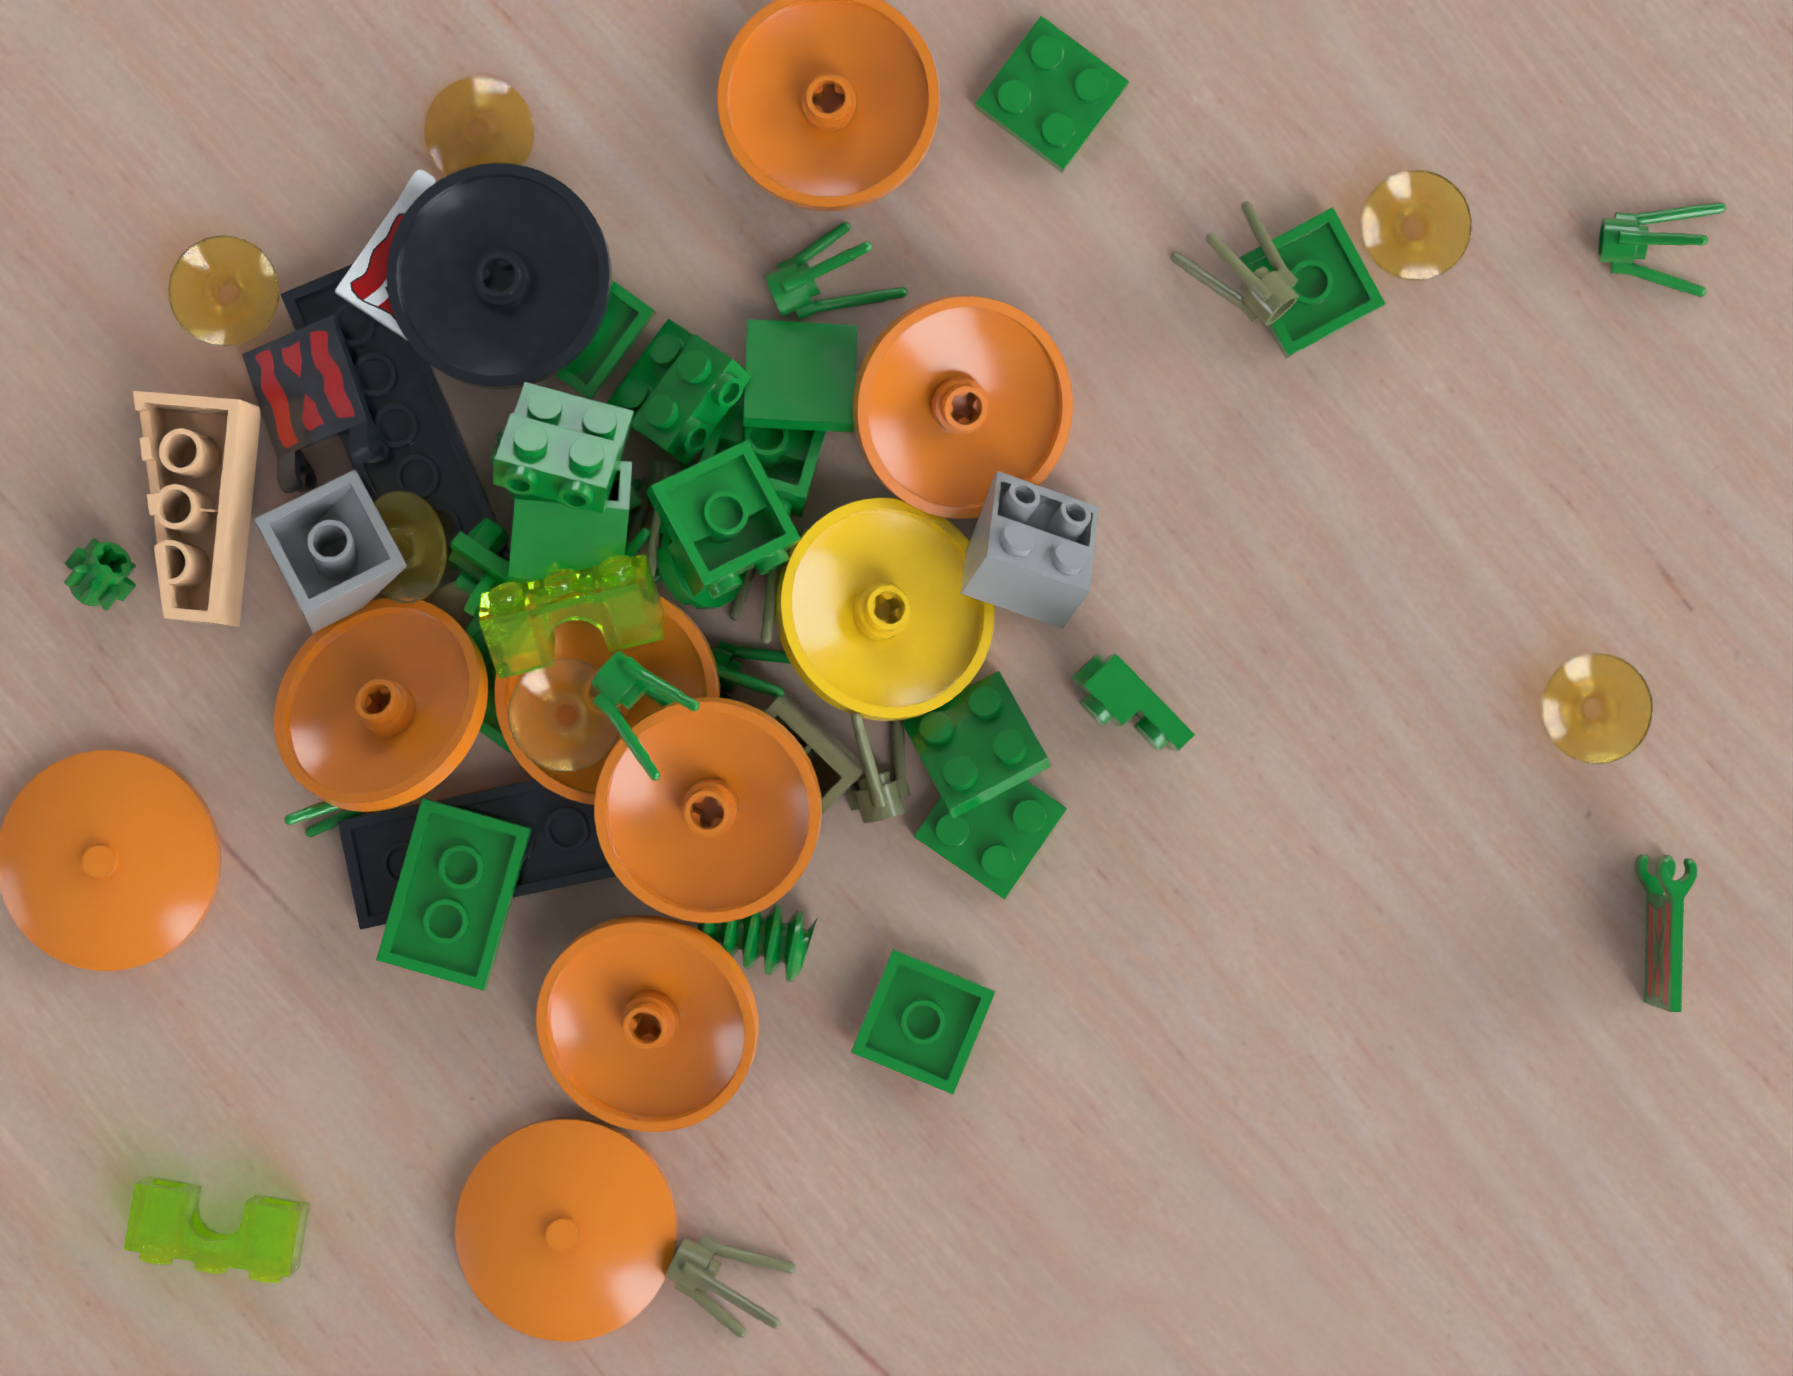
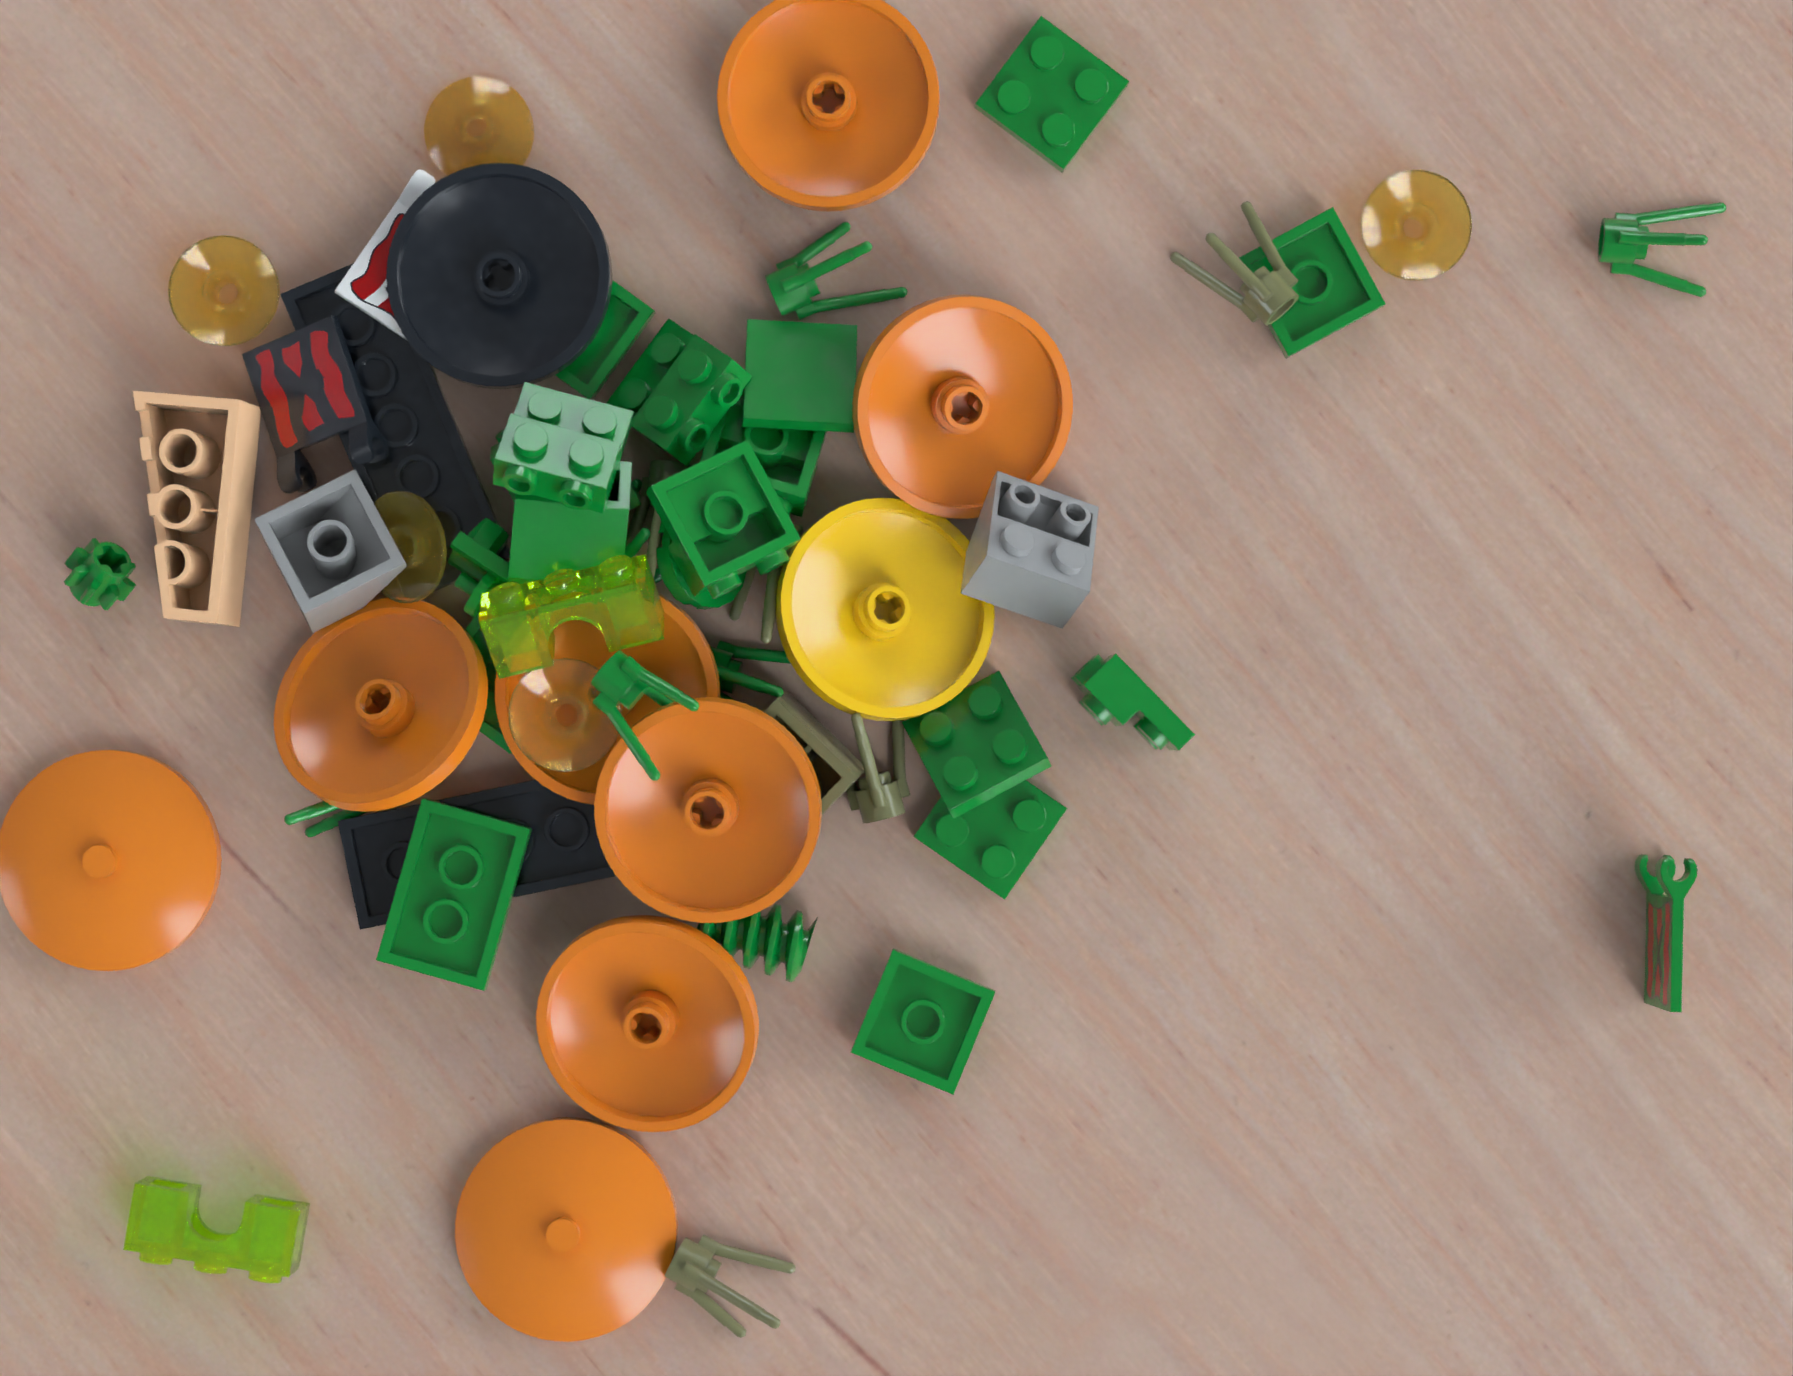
(1623, 701): clear yellow dish -> none

